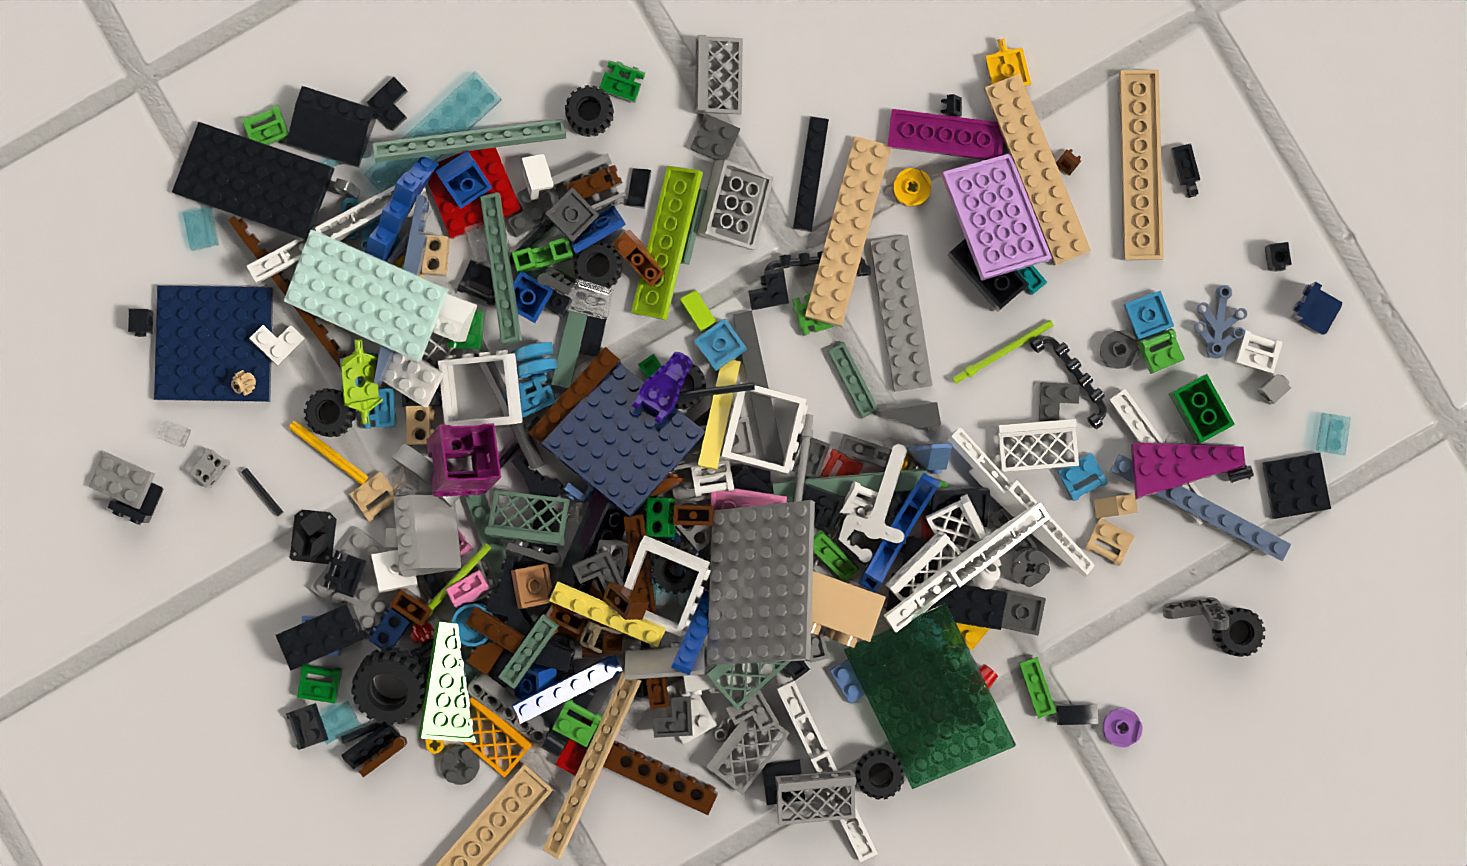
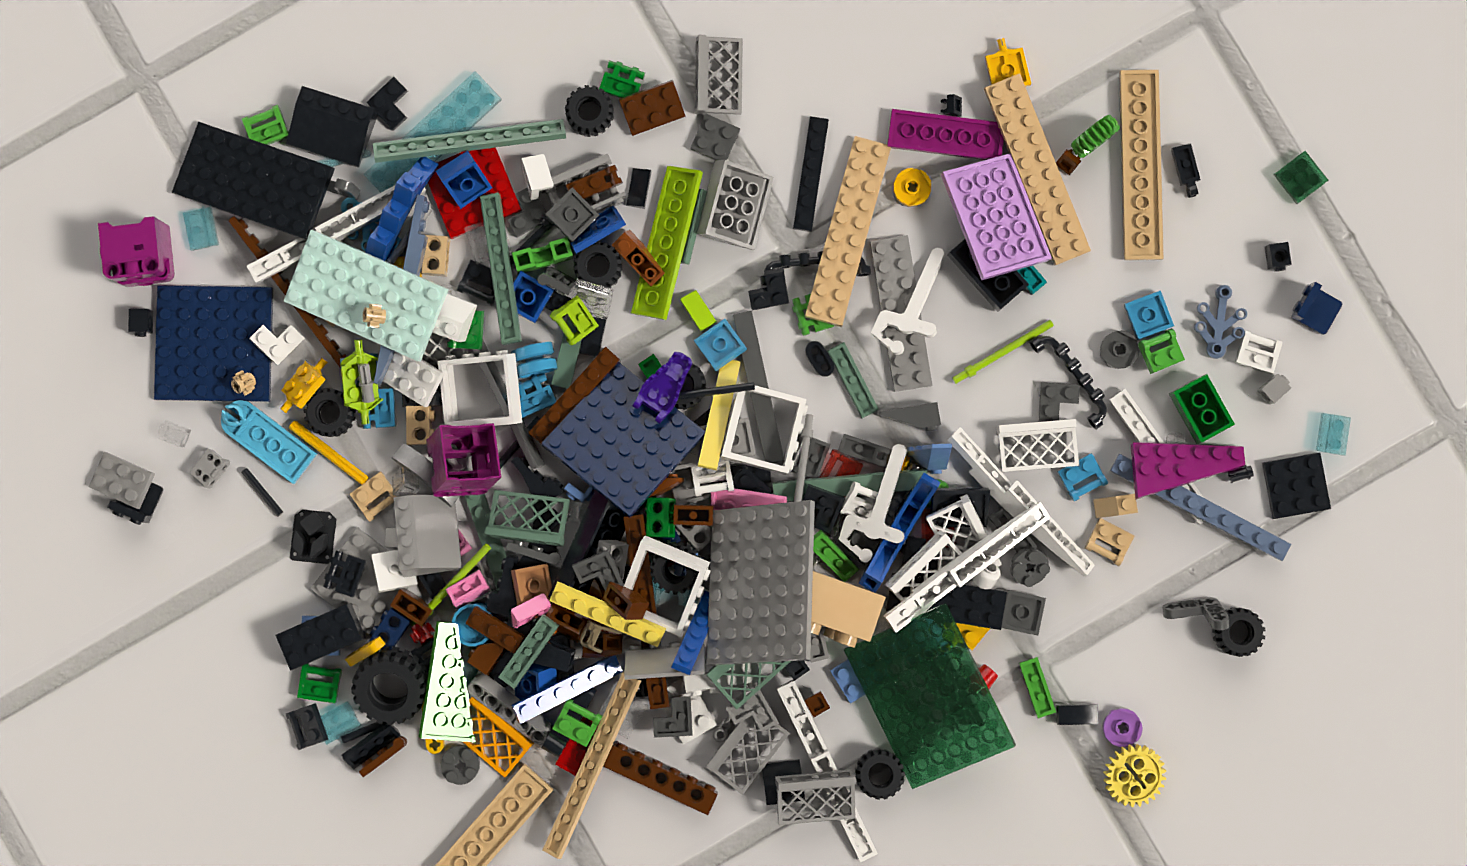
(137, 252): none -> magenta piece
(267, 440): none -> medium azure plate
(303, 384): none -> yellow plate
(364, 651): none -> yellow beam
(366, 383): none -> light grey axle
(374, 315): none -> tan gear
(530, 610): none -> bright pink slope
(580, 318): none -> lime plate
(652, 107): none -> reddish brown plate
(817, 704): none -> reddish brown tile
(819, 359): none -> black plate
(908, 321): none -> white piece
(1095, 136): none -> bright green gear
(1121, 787): none -> light yellow gear
(1300, 177): none -> clear green plate

